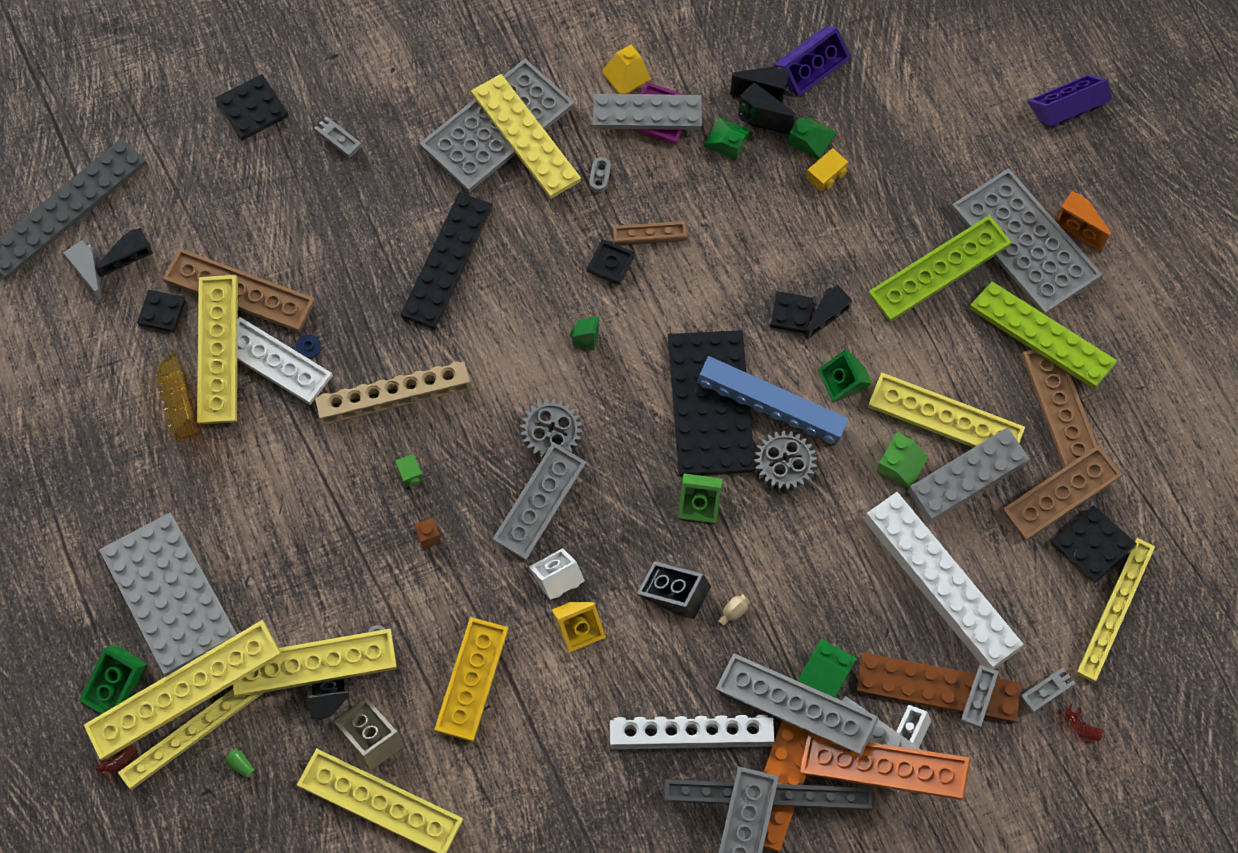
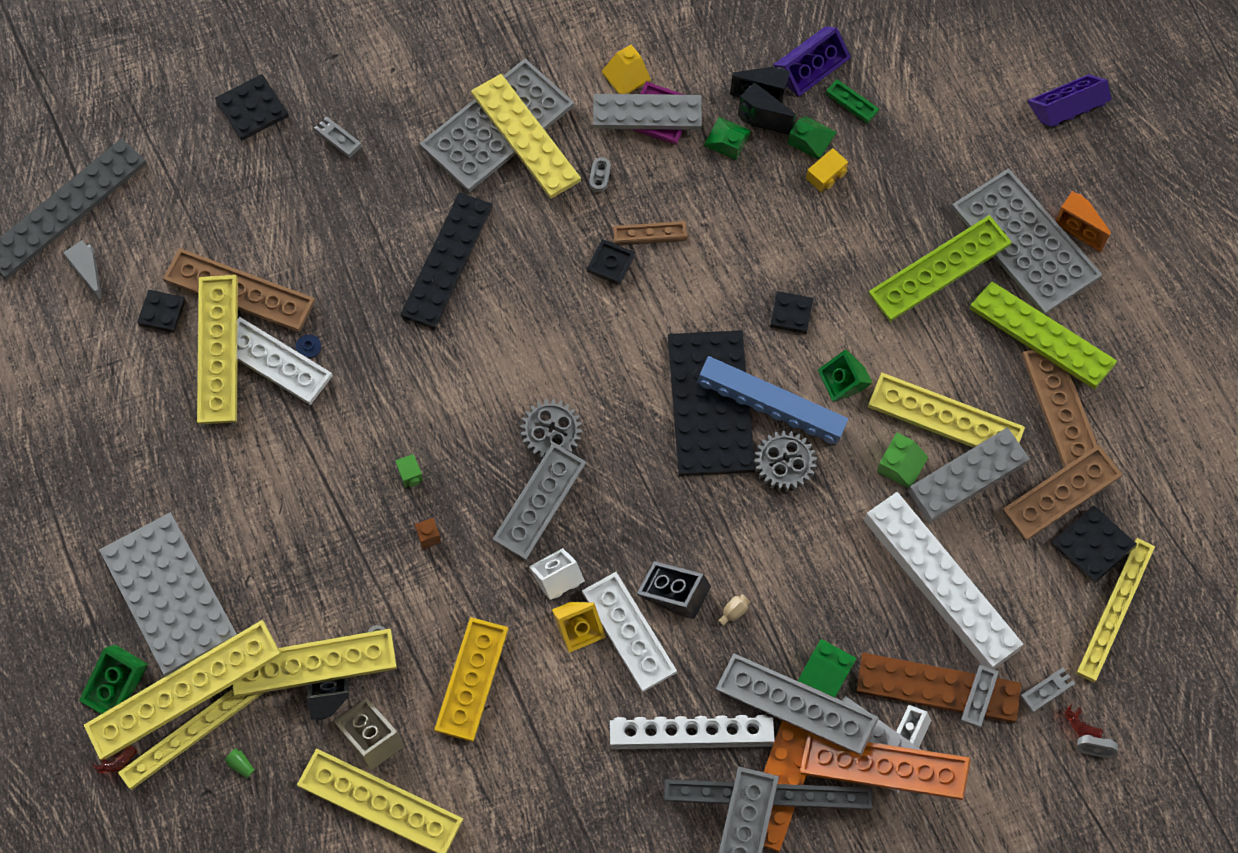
(127, 250): black slope -> none
(177, 398): clear yellow slope -> none
(385, 400): tan brick -> none
(585, 332): green slope -> none
(629, 632): none -> white plate
(700, 498): bright green slope -> none
(831, 306): black slope -> none
(852, 101): none -> green plate
(1096, 746): none -> light grey plate

